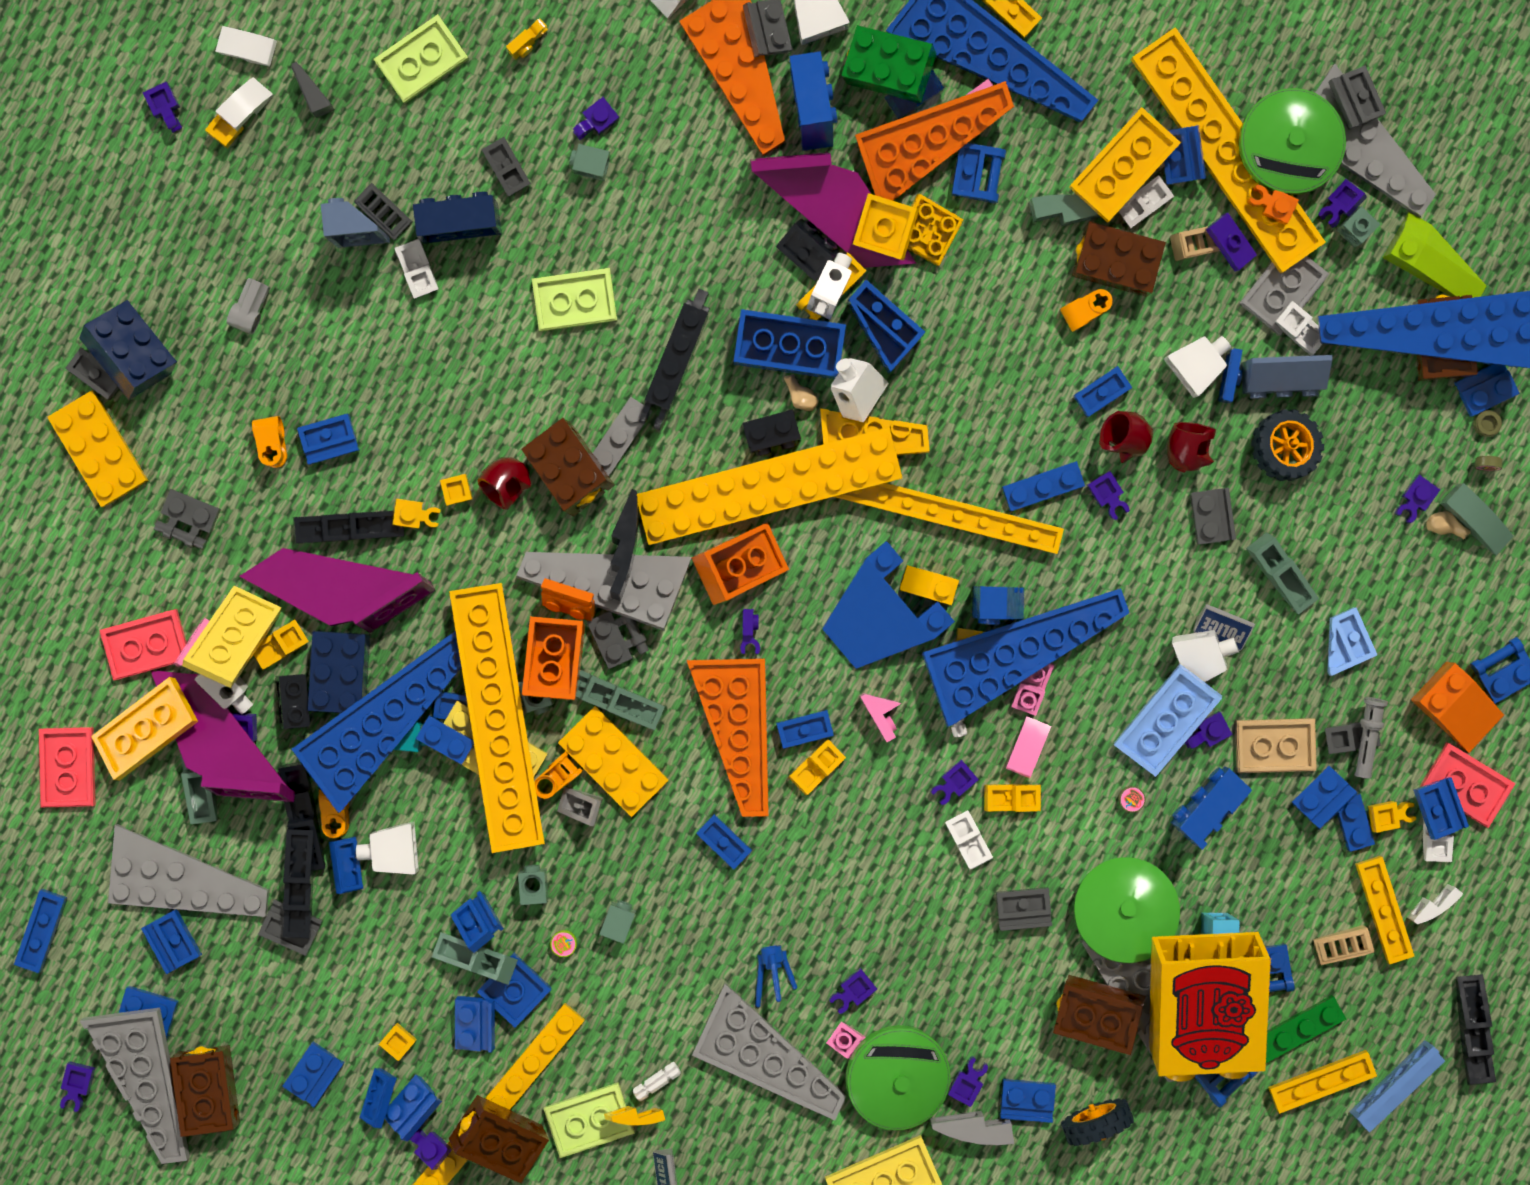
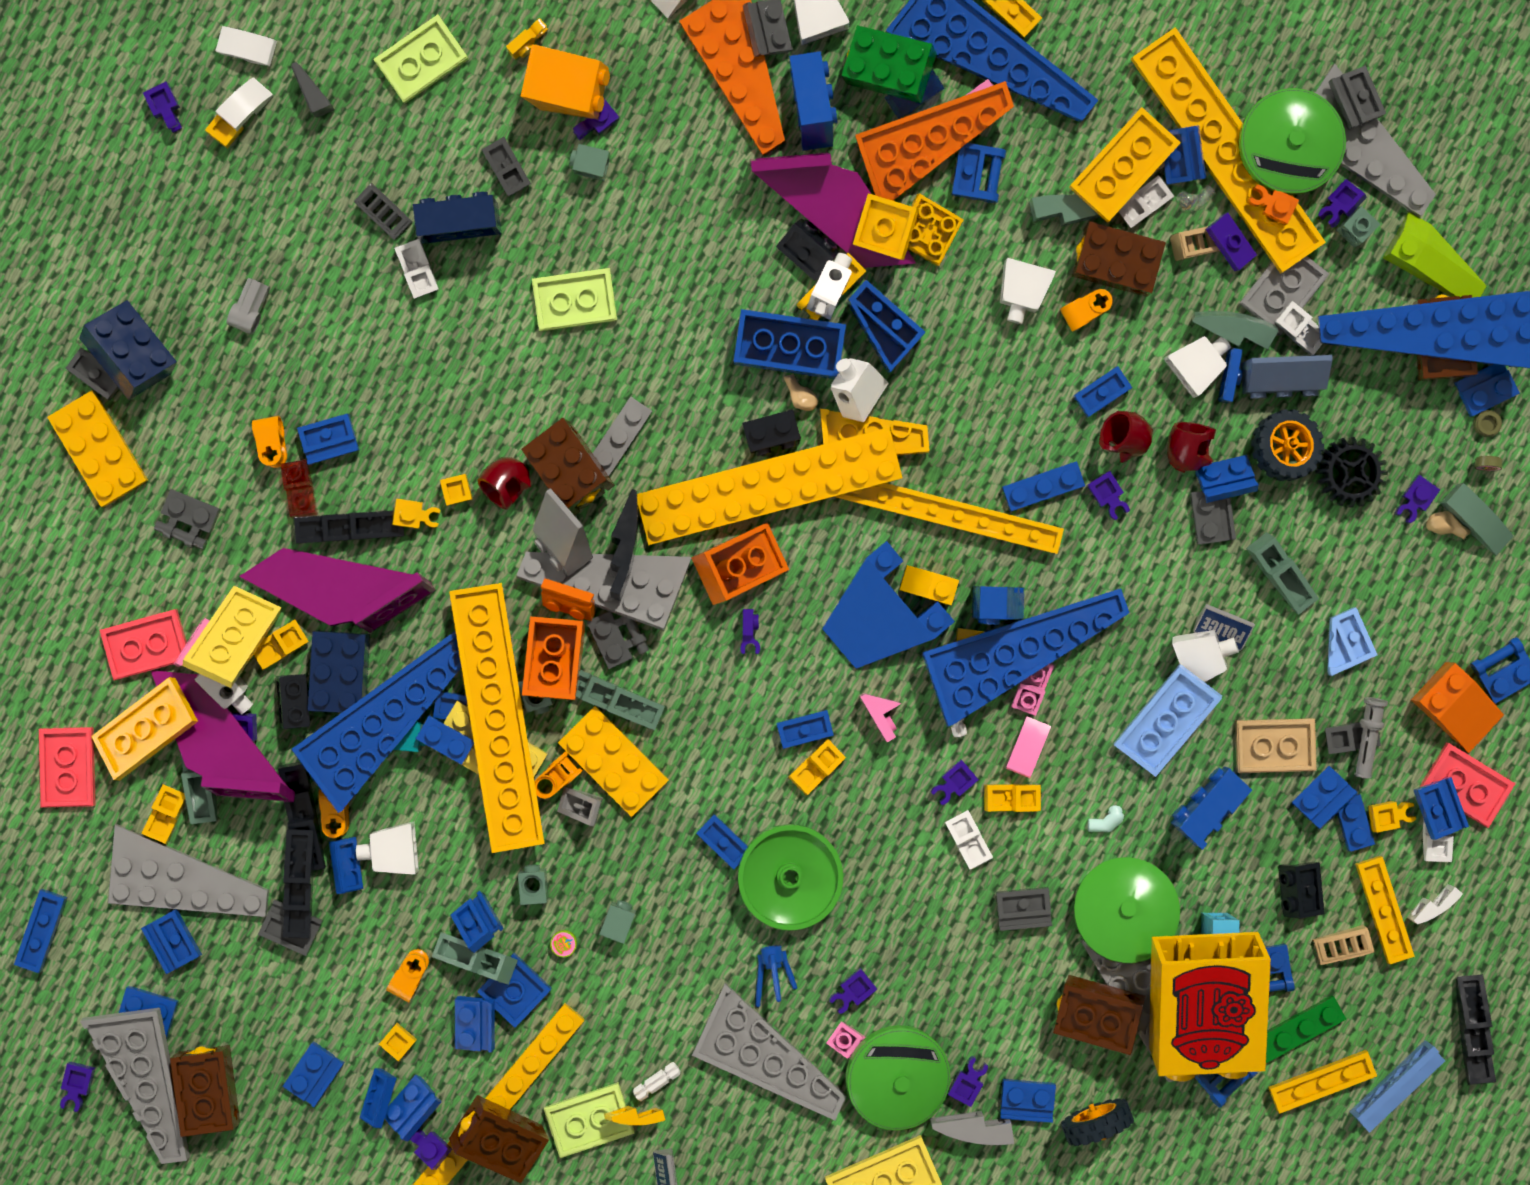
(165, 814): none -> yellow slope
(299, 488): none -> clear red slope
(348, 226): sand blue slope -> none
(407, 978): none -> light orange piece
(561, 535): none -> light grey slope
(565, 82): none -> light orange slope
(676, 358): black hinge -> none
(736, 711): orange wing -> none
(790, 877): none -> bright green dish
(1023, 288): none -> white torso
(1109, 823): none -> light aqua arm
(1131, 799): tile -> none
(1195, 201): none -> clear arm
(1211, 731): dark purple plate -> none
(1227, 479): none -> blue plate
(1236, 326): none -> sand green slope
(1301, 890): none -> black bracket
(1360, 478): none -> black gear

